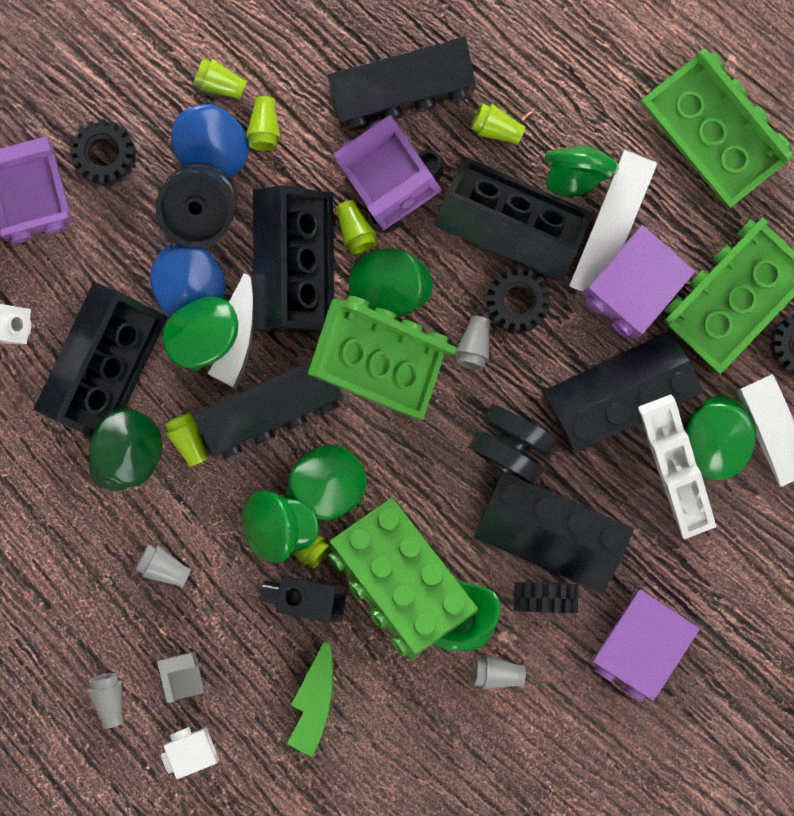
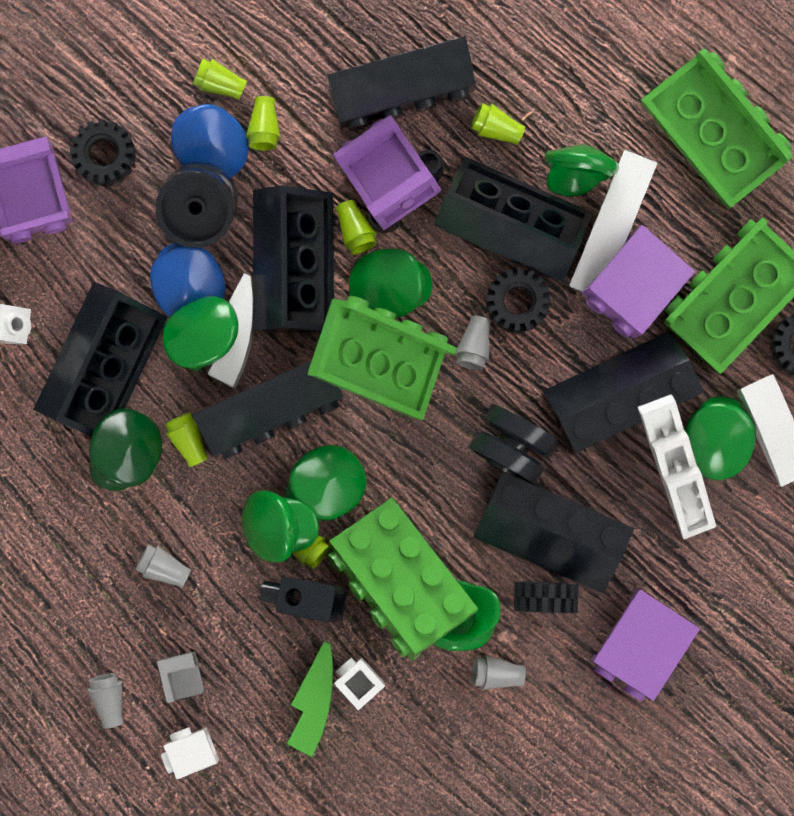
(358, 682): none -> white brick

